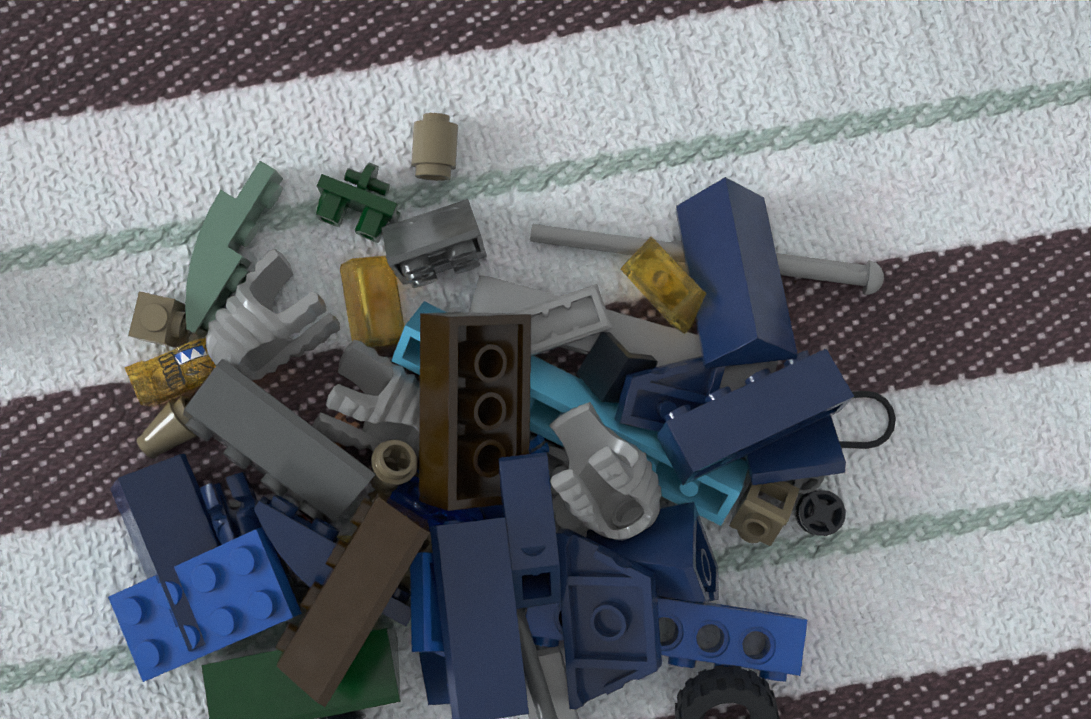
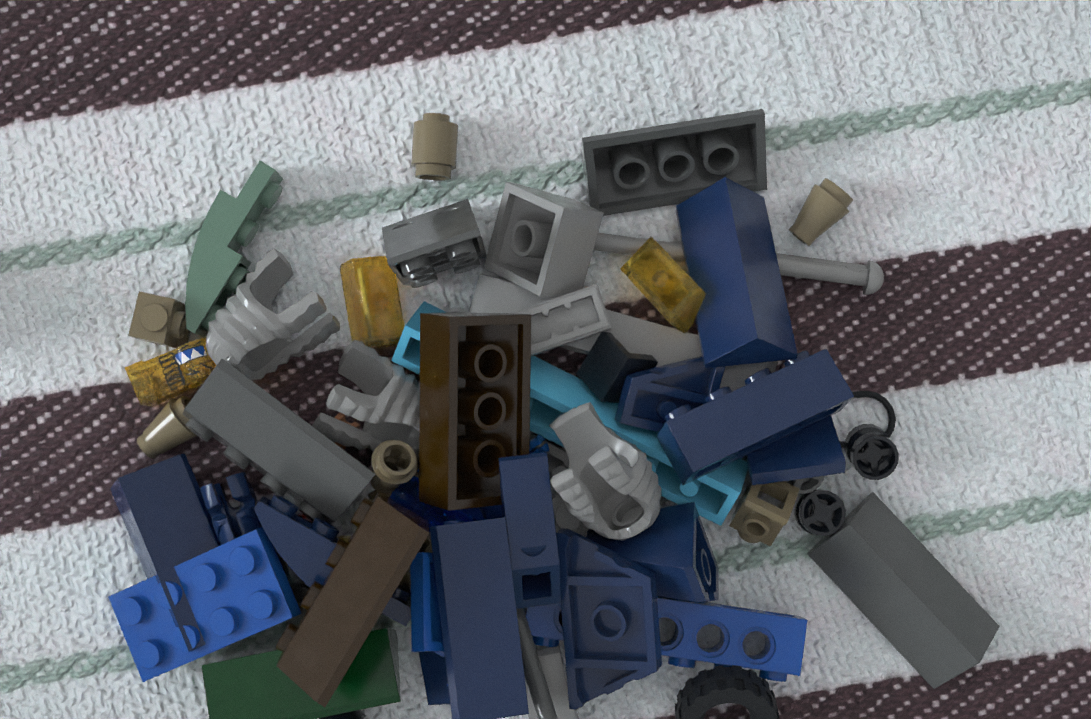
(339, 196): dark green hips -> none
(542, 240): none -> light grey slope
(673, 161): none -> dark grey slope
(821, 210): none -> dark tan cone
(875, 460): none -> black wheel
(905, 592): none -> dark grey slope

